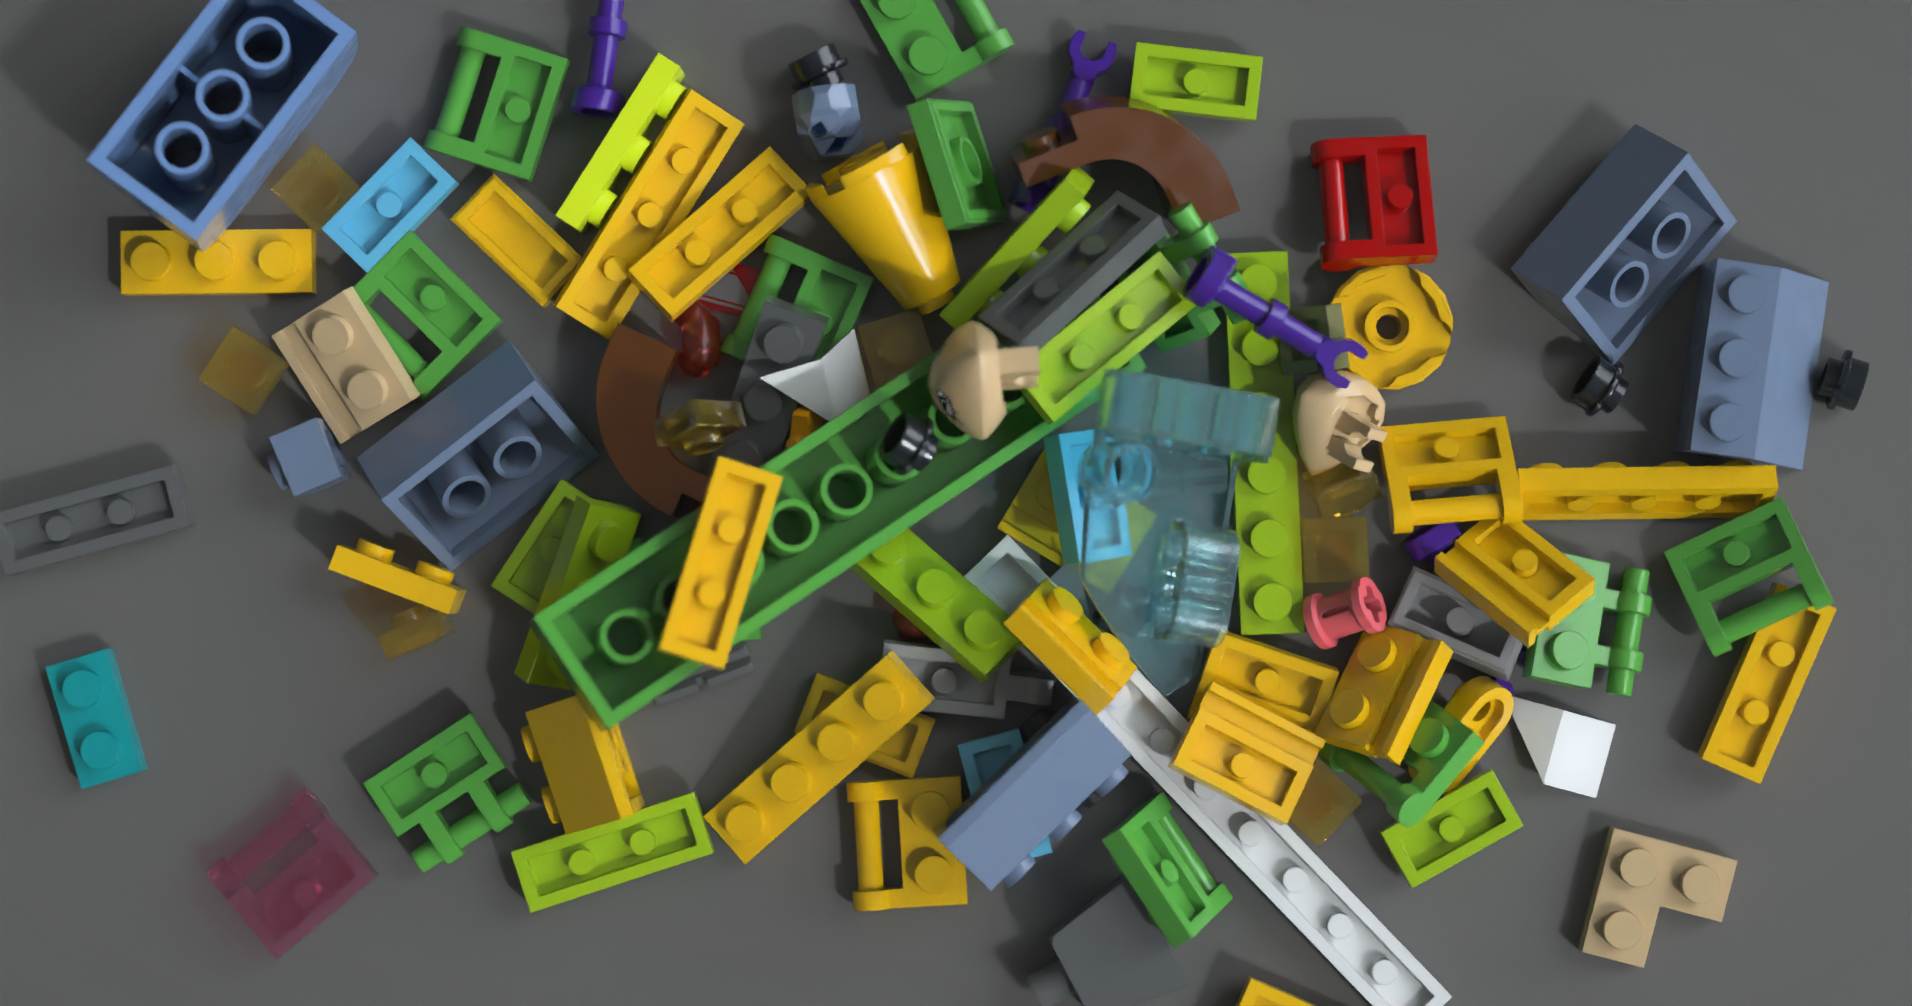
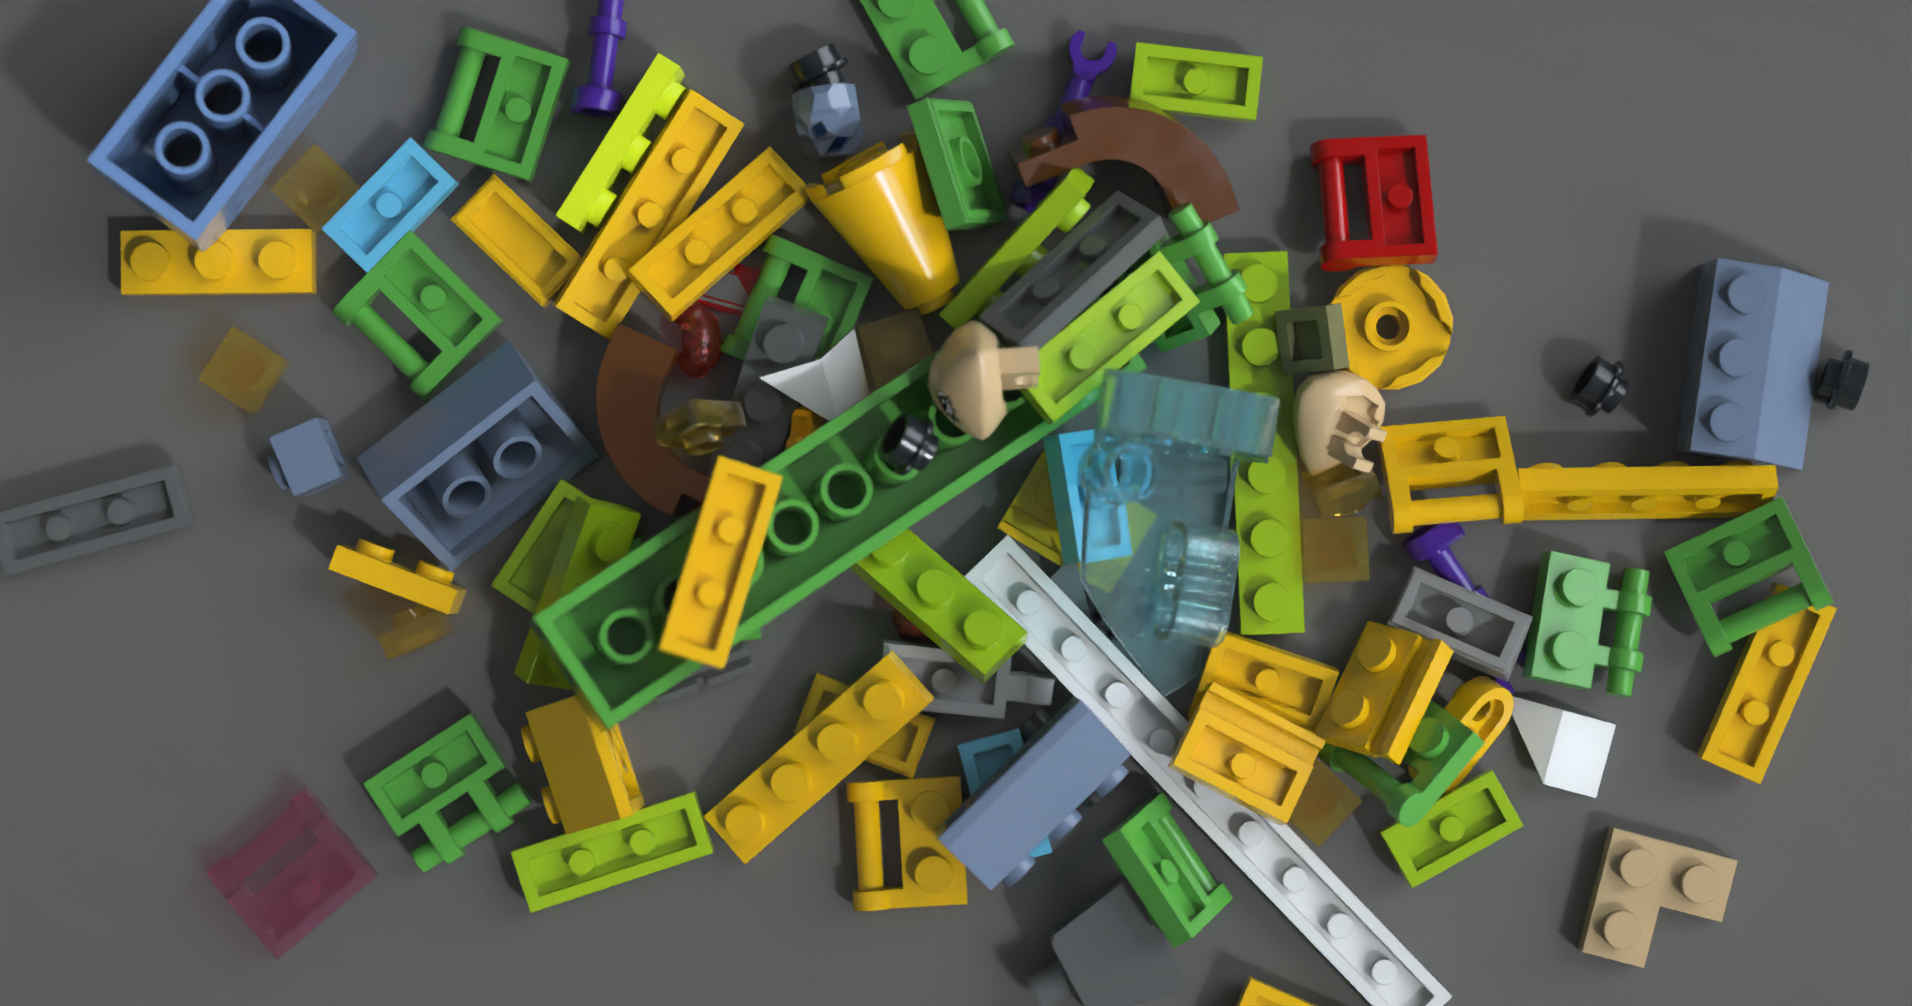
(96, 718): teal plate -> none
(346, 365): tan plate -> none
(1071, 646): yellow plate -> none
(1211, 283): dark purple piece -> none
(1344, 613): coral bush -> none
(1515, 577): yellow plate -> none
(1625, 242): sand blue slope -> none

